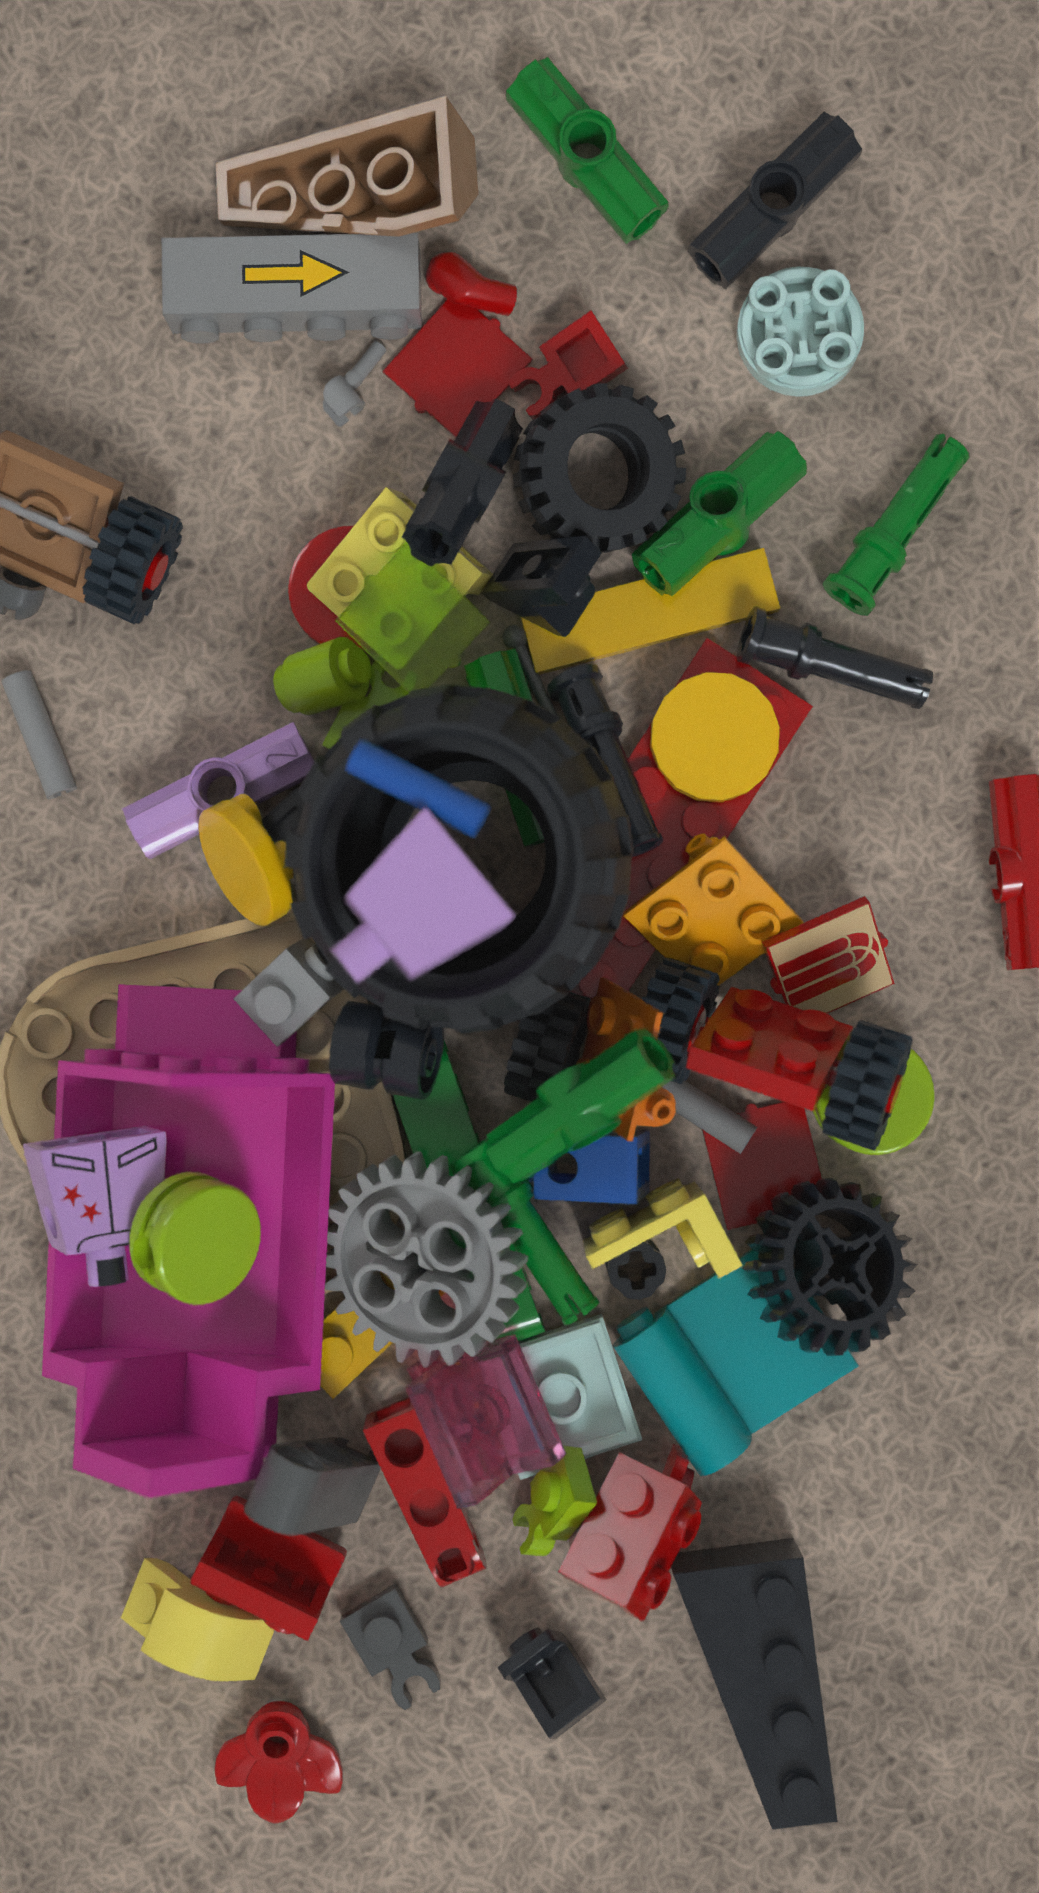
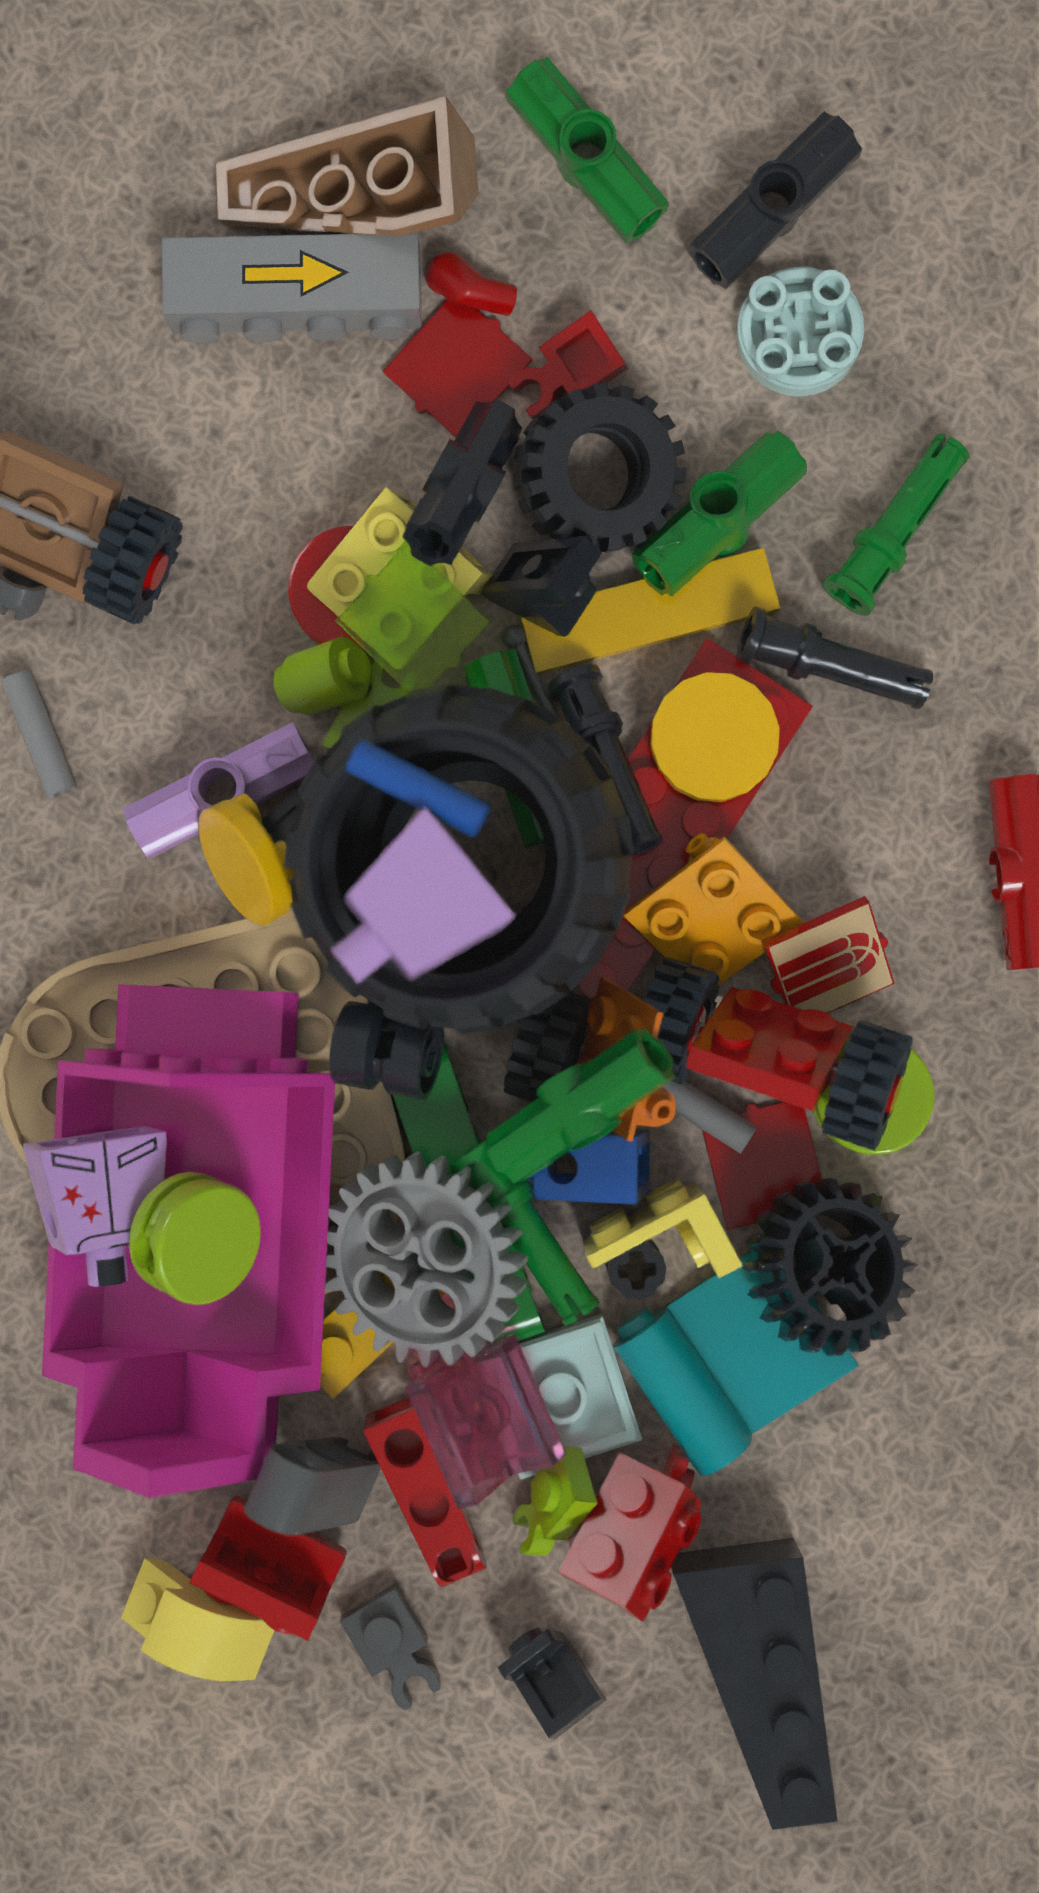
(276, 1771): red plate -> none
(289, 991): light grey bracket -> none
(340, 391): light grey hand -> none

